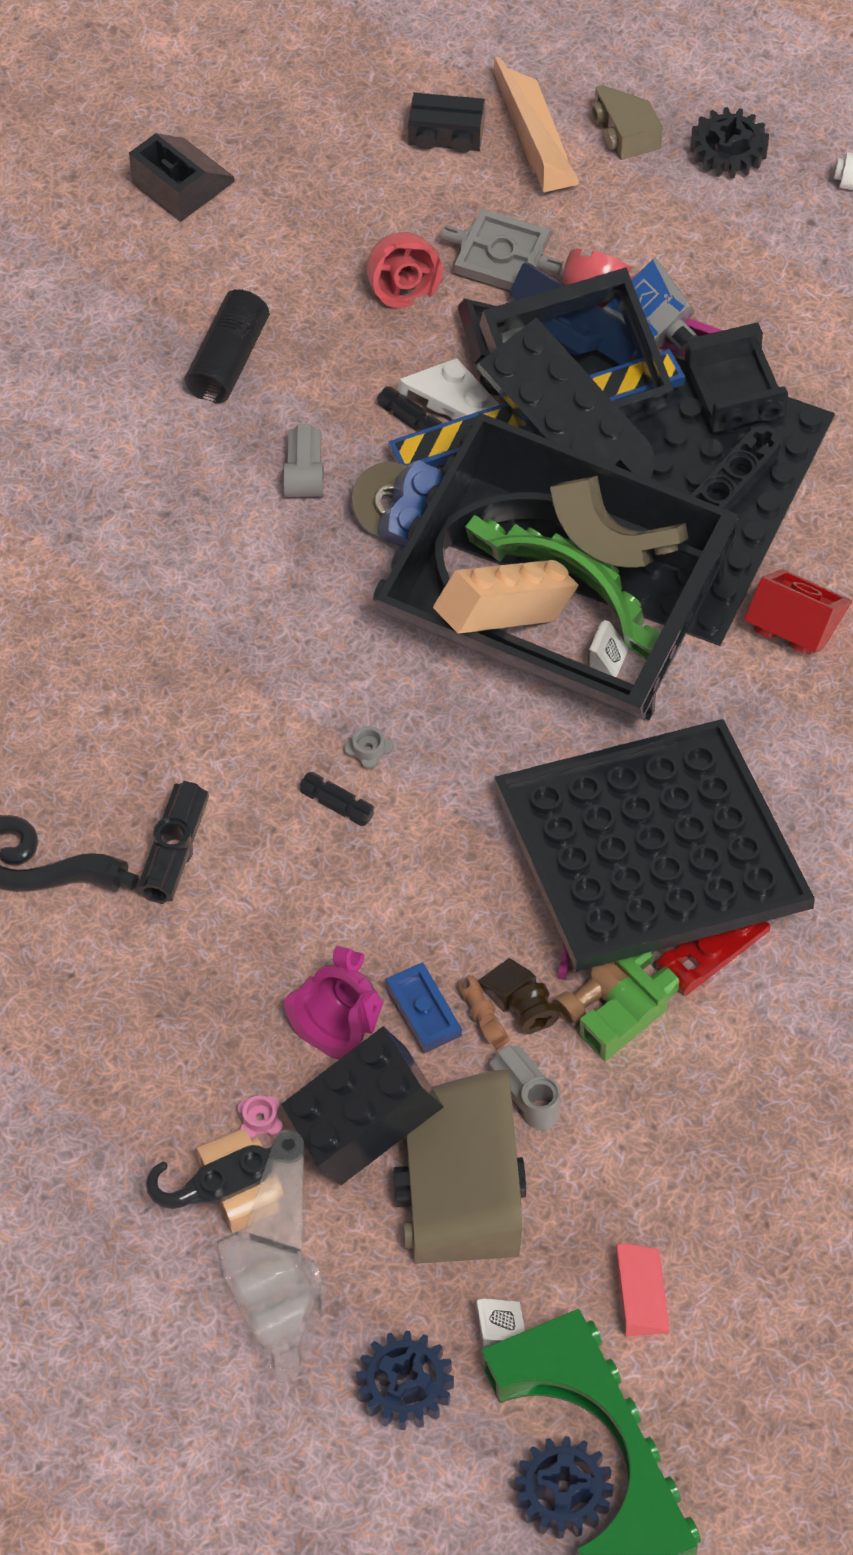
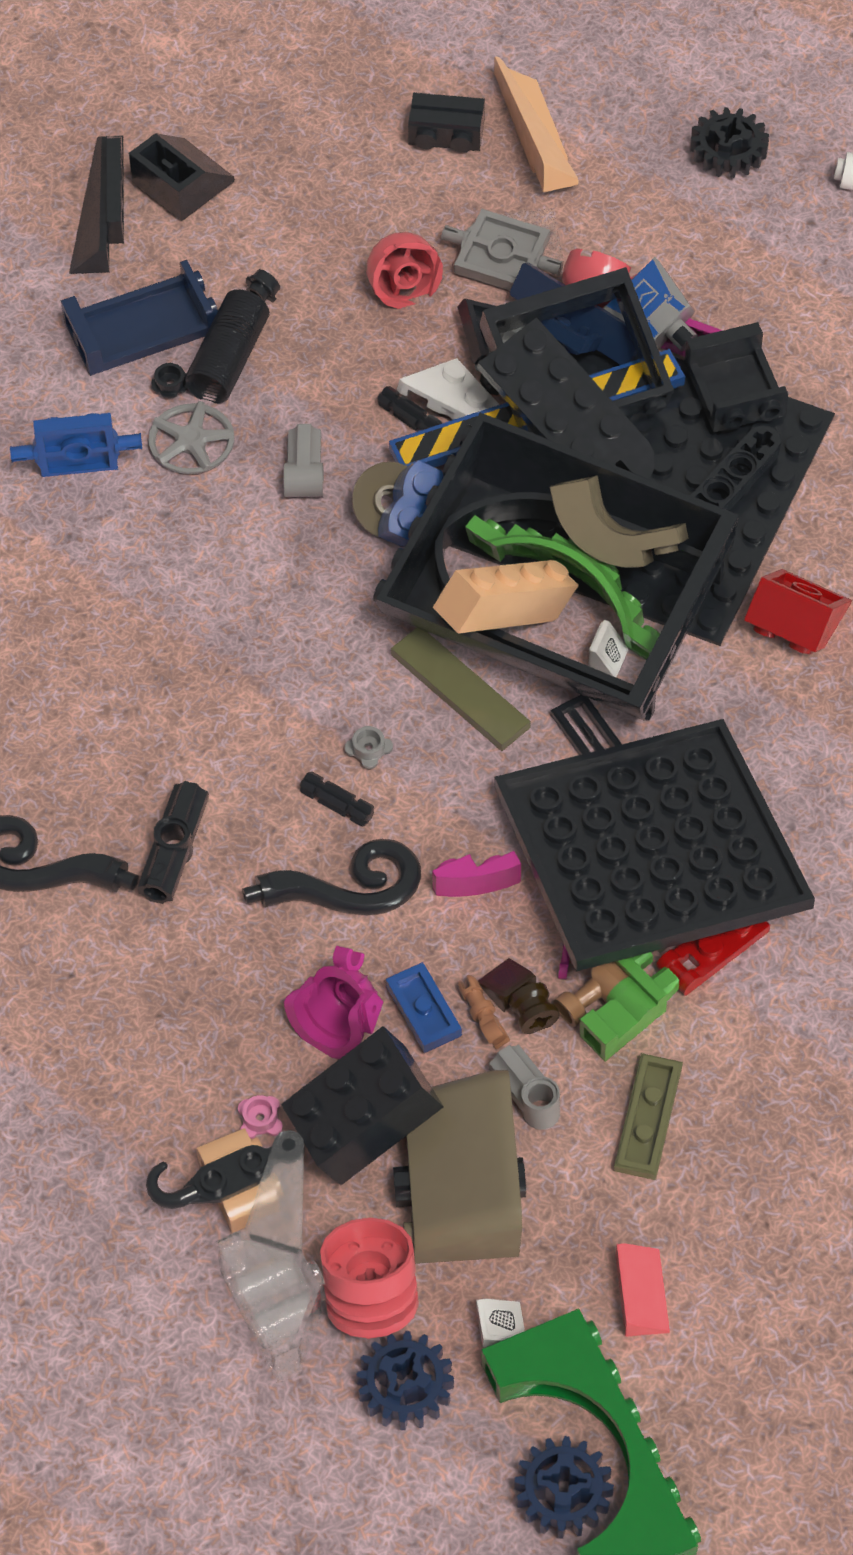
(75, 445): none -> blue plate
(102, 208): none -> black wedge
(140, 321): none -> dark blue panel
(166, 373): none -> black plate
(191, 438): none -> light grey wheel
(263, 285): none -> black plate
(291, 885): none -> black plant
(369, 1277): none -> coral wheel
(461, 688): none -> olive tile
(464, 878): none -> dark pink slope
(569, 707): none -> black tile
(627, 121): dark tan slope -> none
(648, 1116): none -> olive tile

